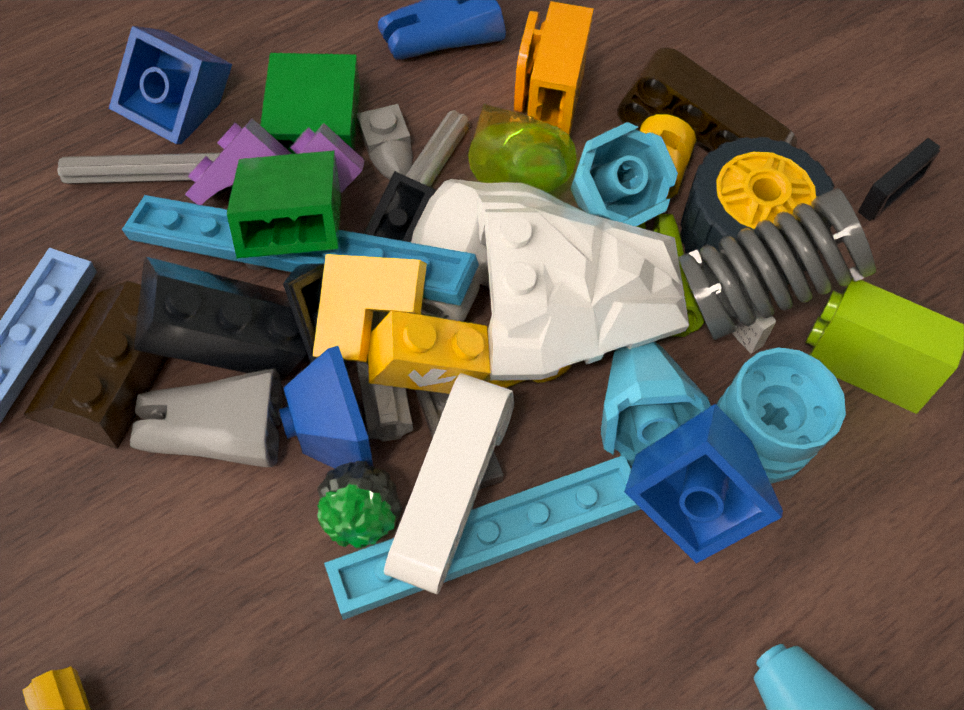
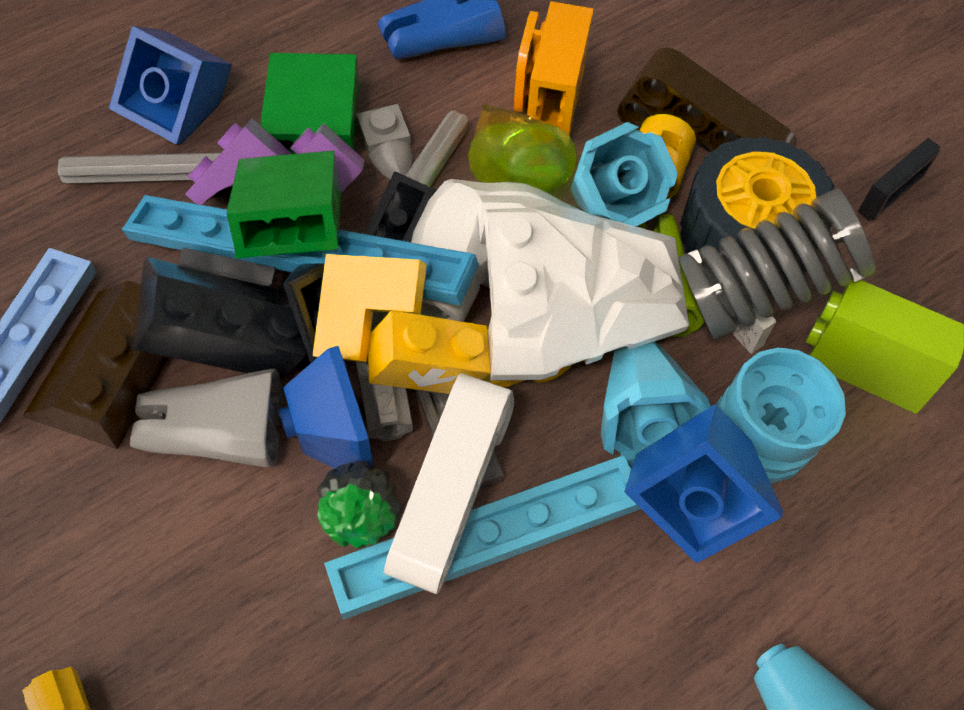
(234, 268): none -> black tile

